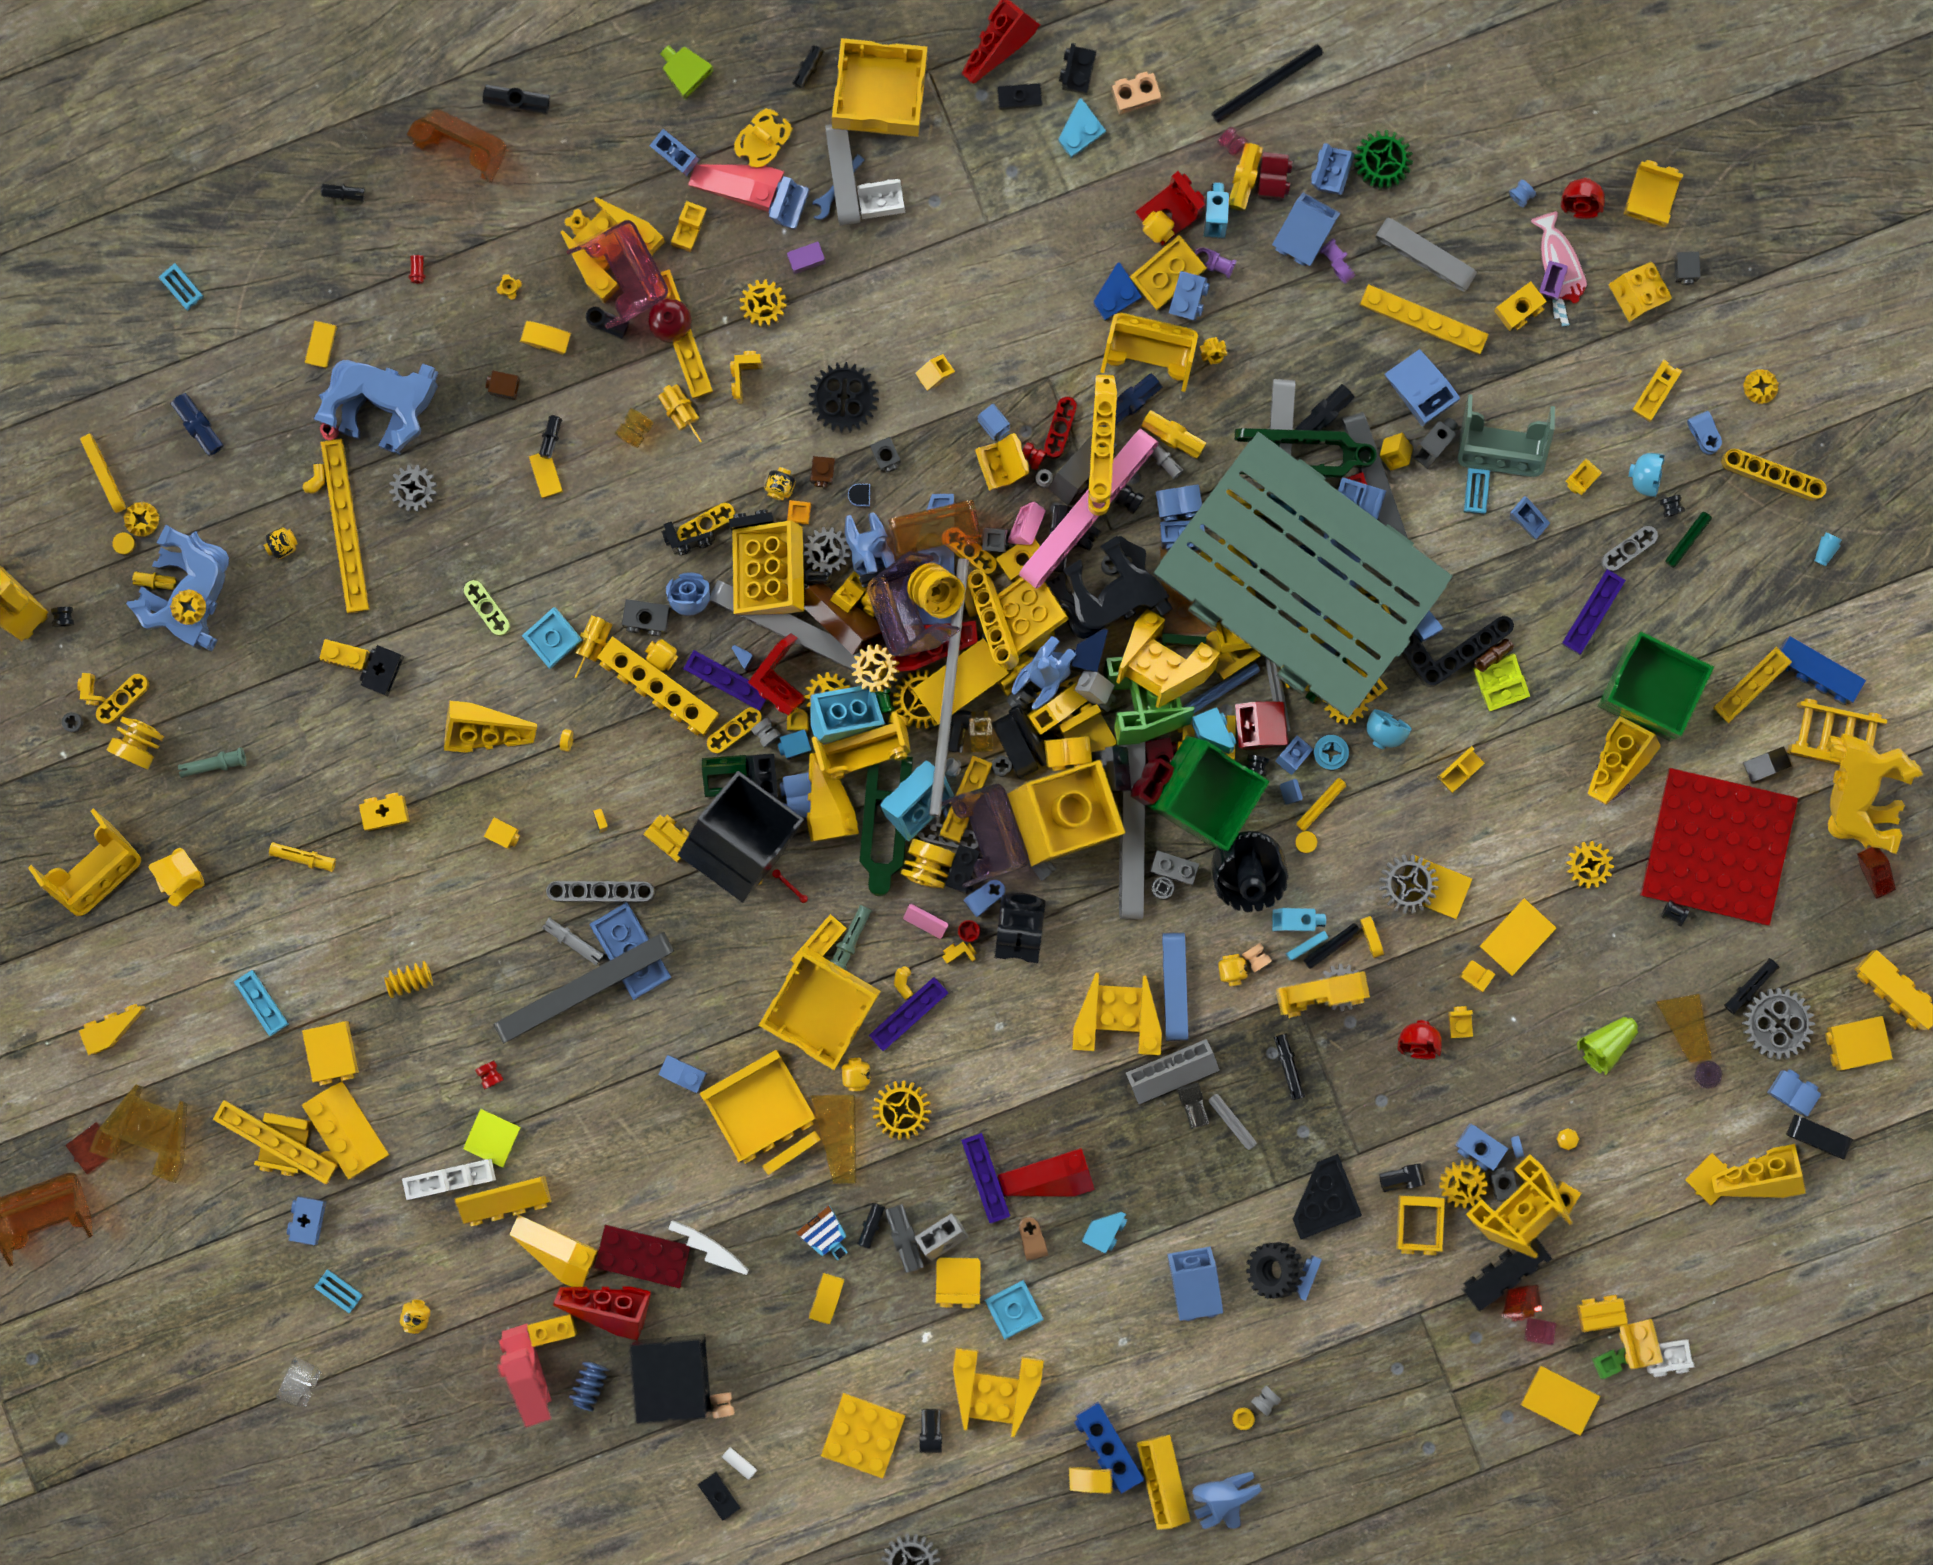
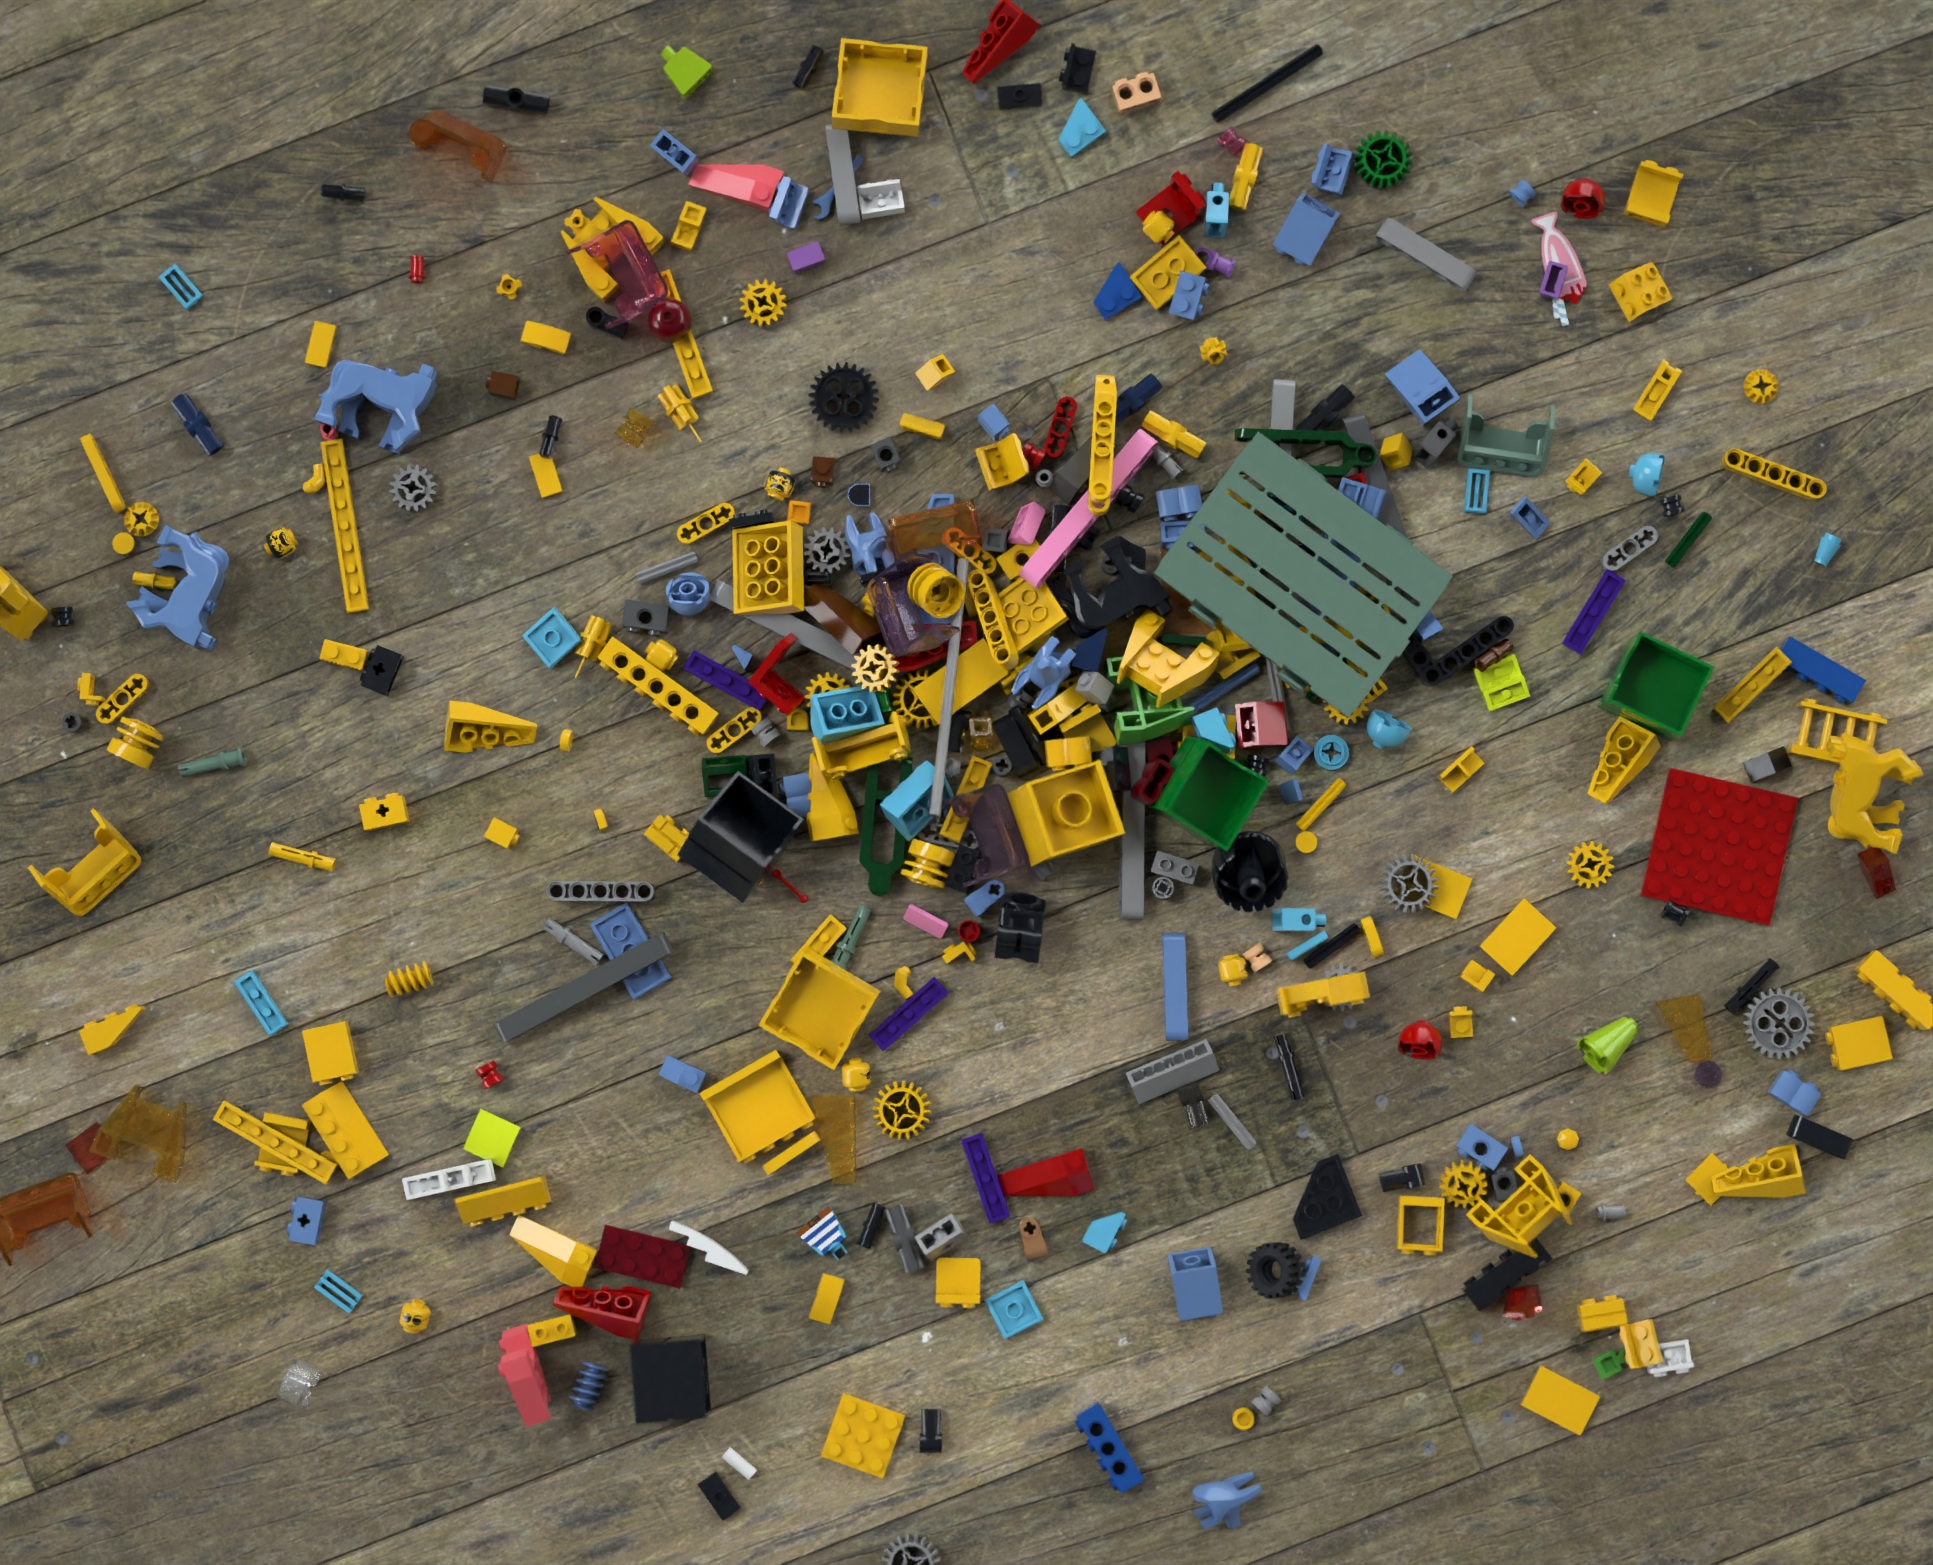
(177, 876): yellow piece -> none
(198, 604): yellow gear -> none
(501, 617): yellowish green beam -> none
(666, 567): none -> light grey axle
(685, 546): black bracket -> none
(722, 1410): light nougat wheel -> none
(747, 361): yellow bracket -> none
(762, 139): yellow shield -> none
(794, 744): dark azure brick -> none
(849, 593): yellow slope -> none
(922, 426): none -> yellow slope
(995, 1396): yellow wedge -> none
(1090, 1480): yellow slope -> none
(1118, 1010): yellow wedge -> none
(1151, 343): yellow windscreen -> none
(1163, 1482): yellow brick -> none
(1273, 176): dark red brick -> none
(1336, 256): medium lavender connector -> none
(1423, 319): yellow plate -> none
(1530, 298): yellow brick -> none
(1540, 1331): clear pink panel -> none
(1610, 1212): none -> light grey pin
(1687, 267): dark grey brick -> none
(1704, 428): medium blue piece -> none

